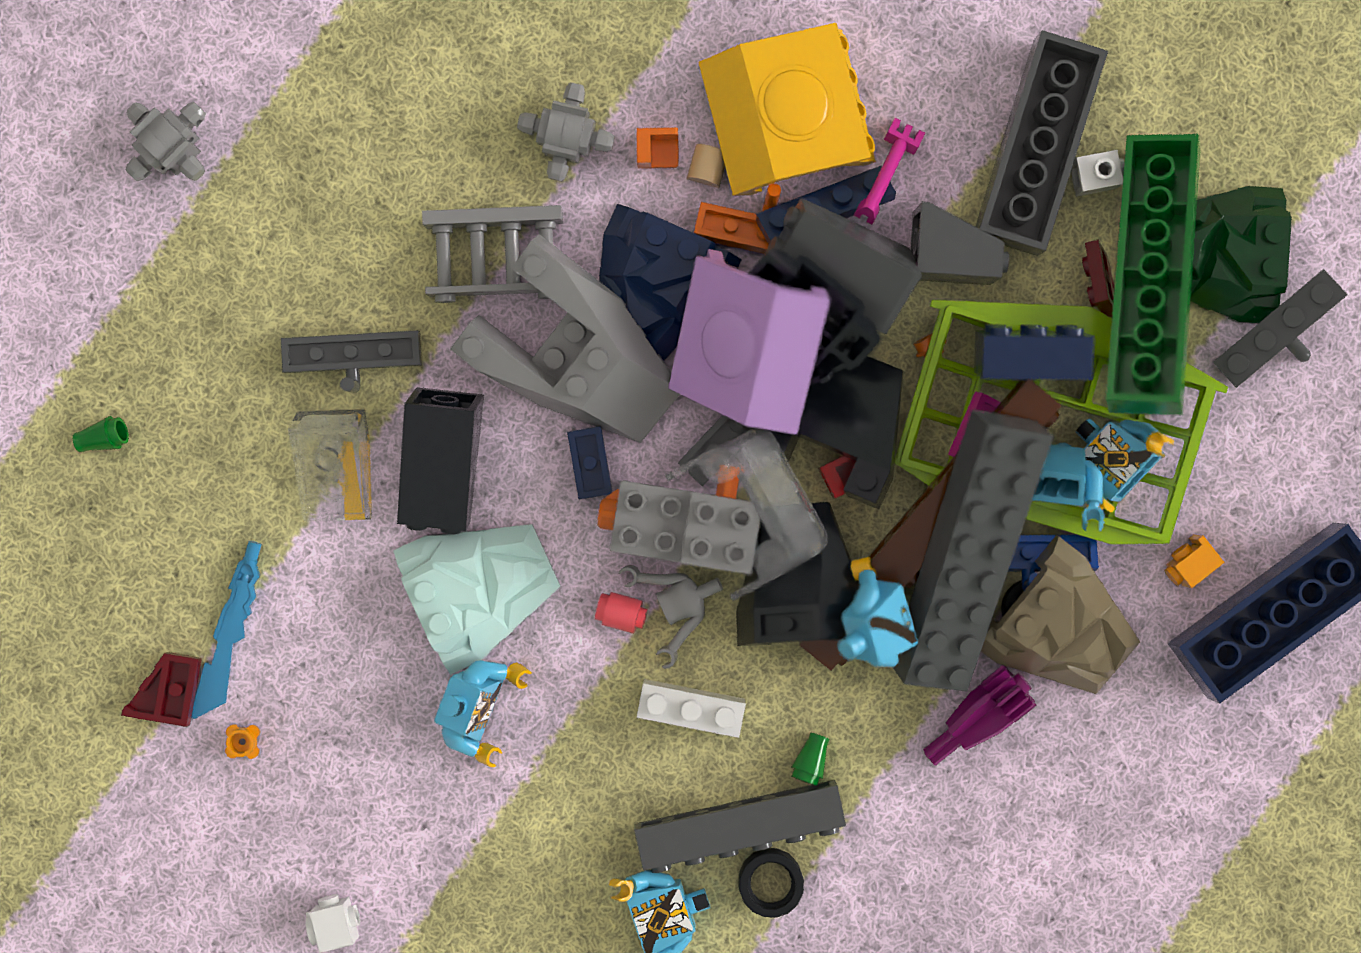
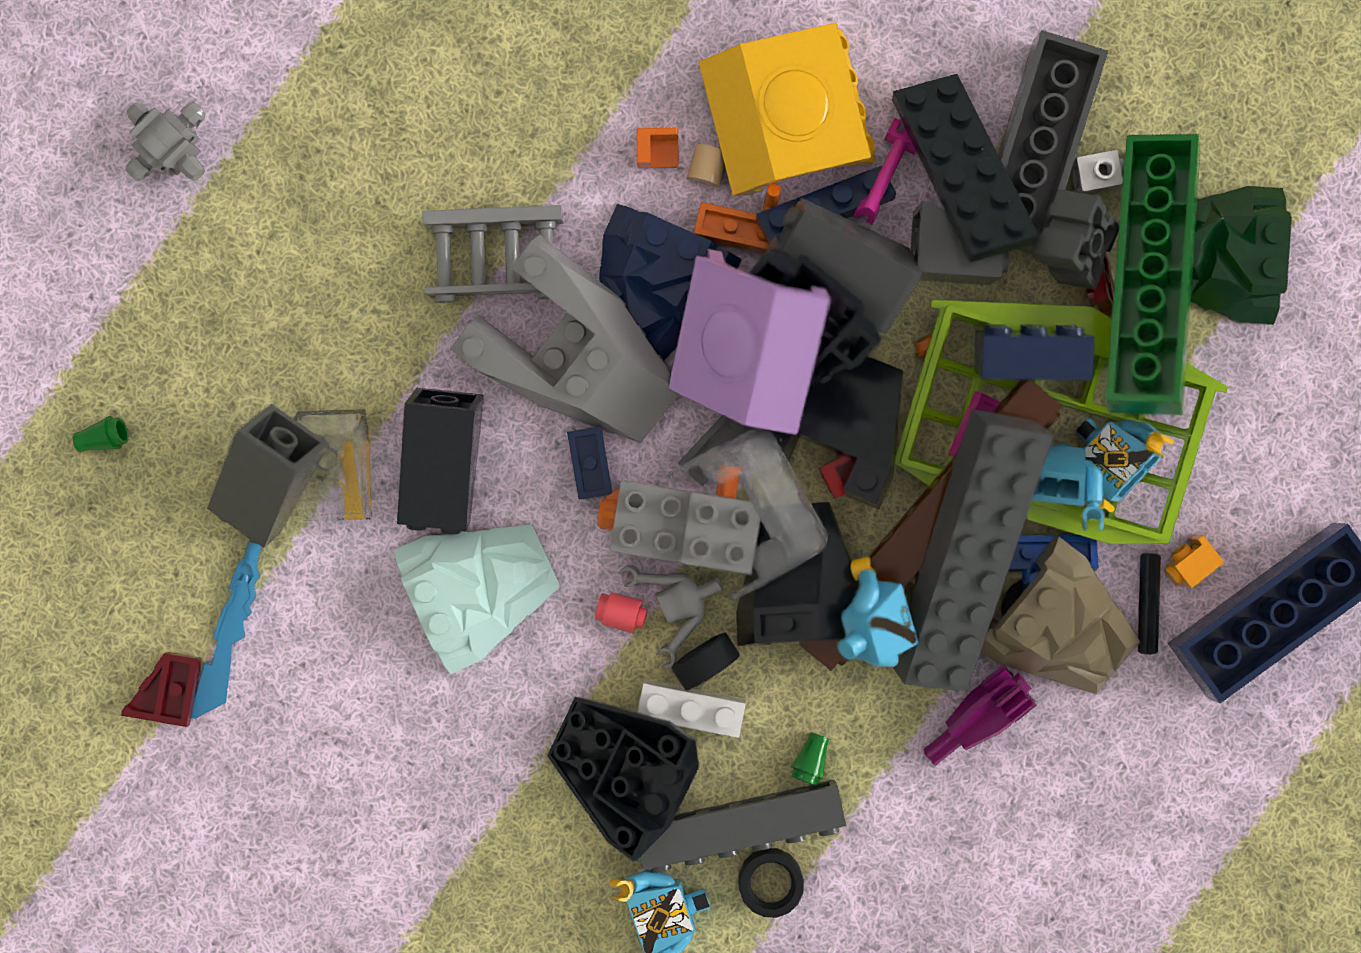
(233, 745): light orange plate -> none
(265, 474): none -> dark grey slope
(332, 923): white brick -> none
(351, 353): dark grey plate -> none
(470, 703): medium azure torso -> none
(565, 132): light grey piece -> none
(625, 771): none -> black wedge
(705, 661): none -> black tyre
(964, 168): none -> black plate
(1076, 239): none -> dark grey brick
(1149, 603): none -> black axle
(1281, 329): dark grey plate -> none

